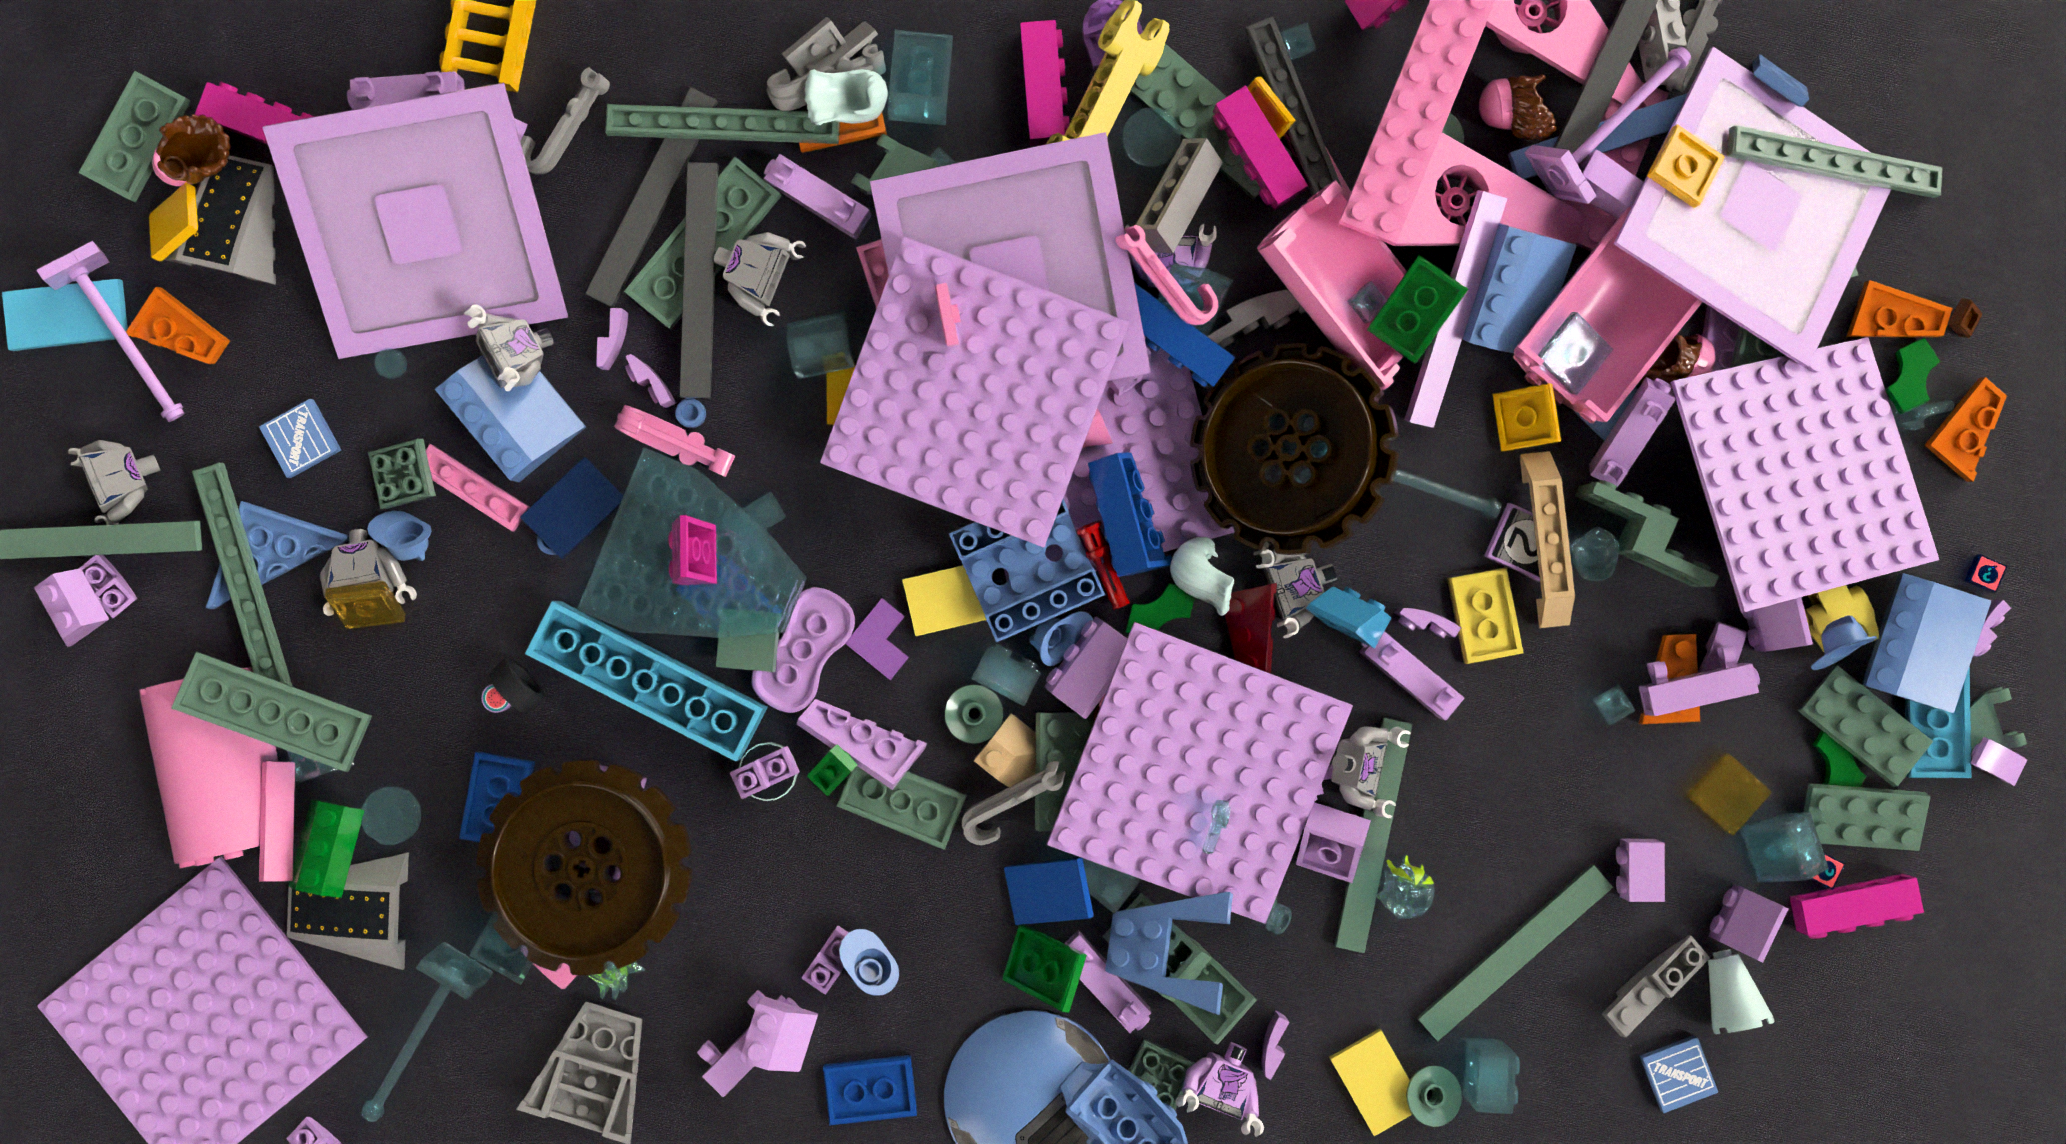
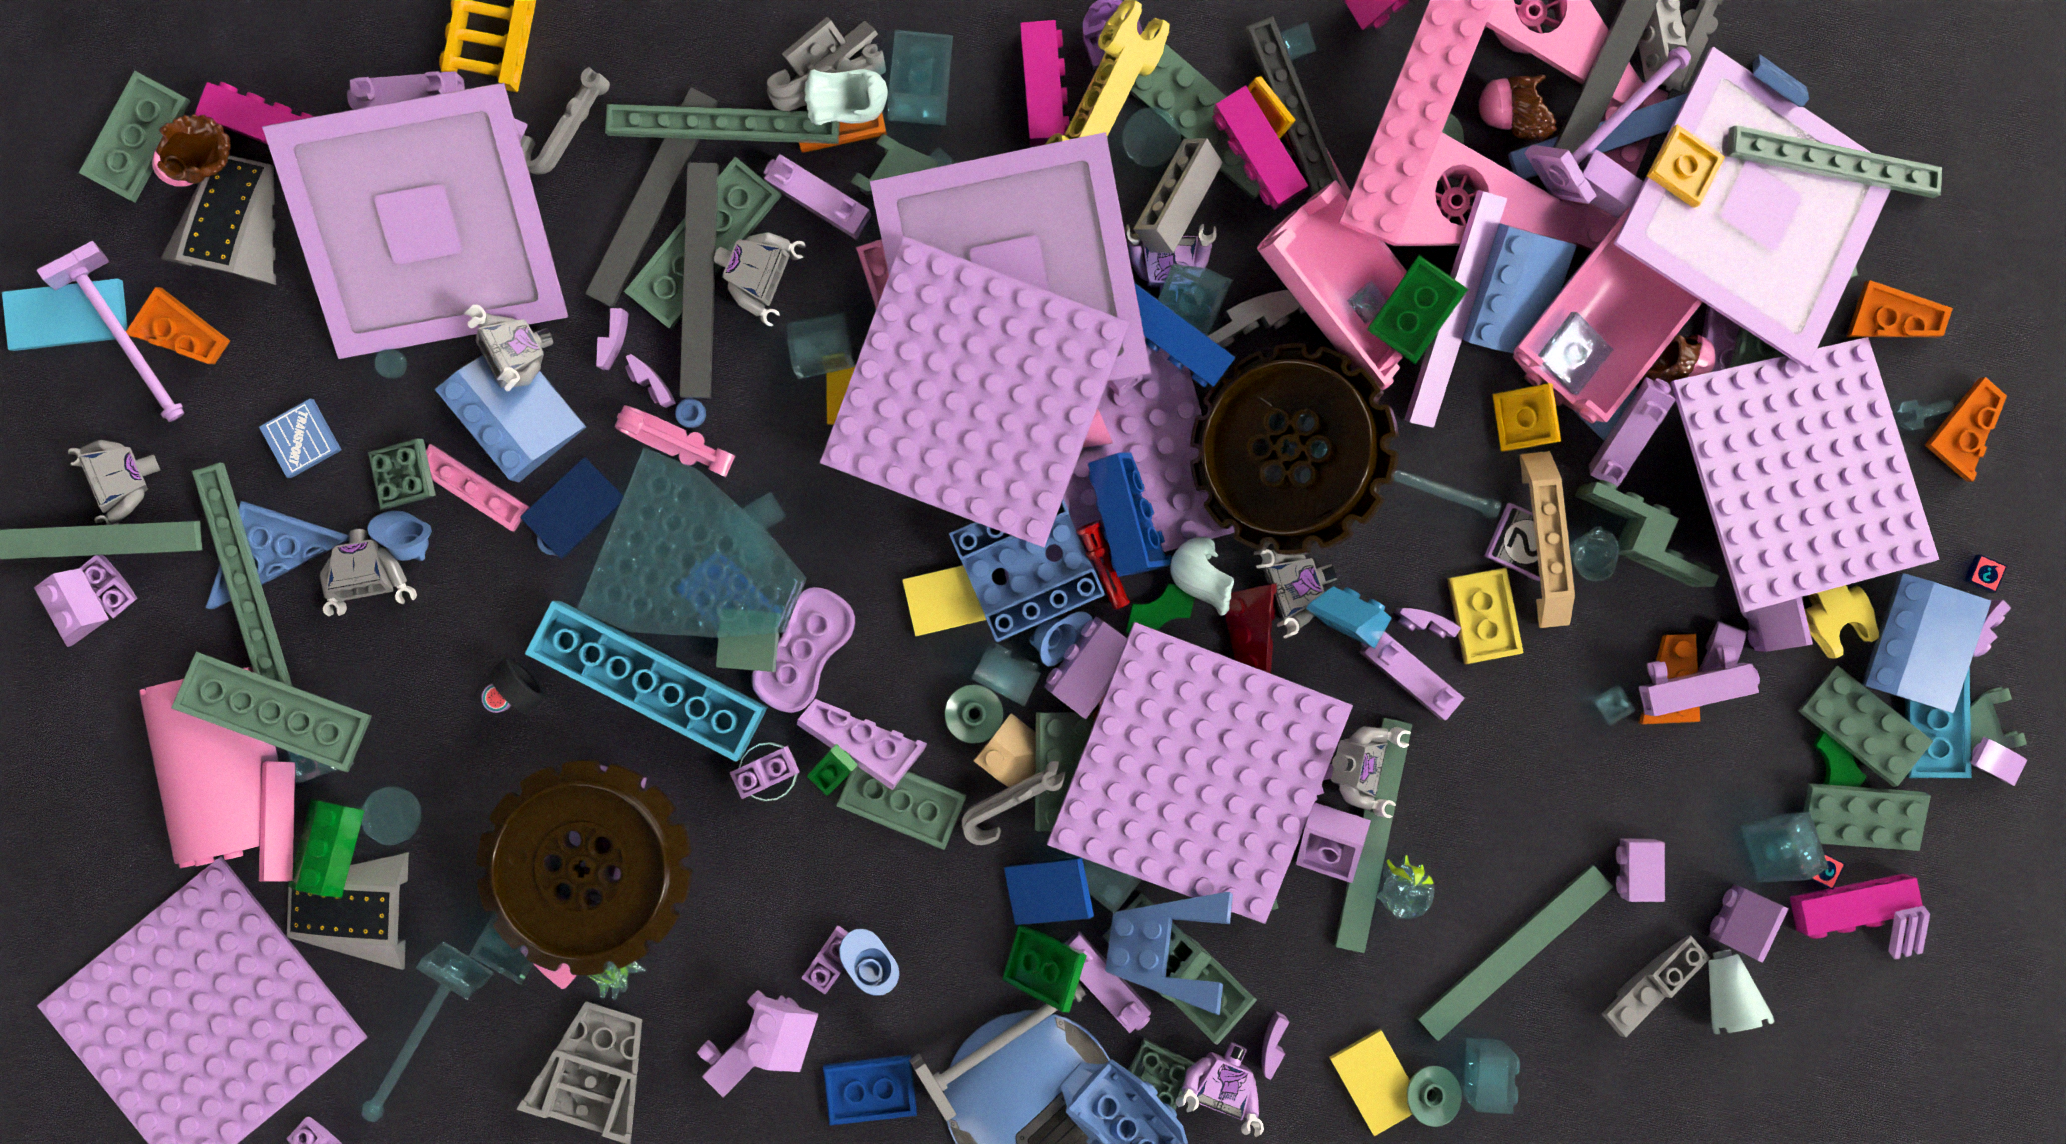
(173, 222): yellow tile -> none
(365, 605): clear yellow tile -> none
(489, 782): blue tile -> none
(692, 552): dark pink slope -> none
(872, 643): medium lavender tile -> none
(938, 1082): none -> light grey tile
(948, 313): bright pink plate -> none
(1164, 280): bright pink piece -> none
(1220, 816): clear light blue bar -> none
(1278, 919): clear light blue tile -> none
(1678, 1074): medium blue tile -> none
(1729, 794): clear yellow tile -> none
(1840, 640): medium blue piece -> none
(1914, 366): green tile -> none
(1914, 930): none -> lavender tile
(1965, 318): reddish brown tile -> none

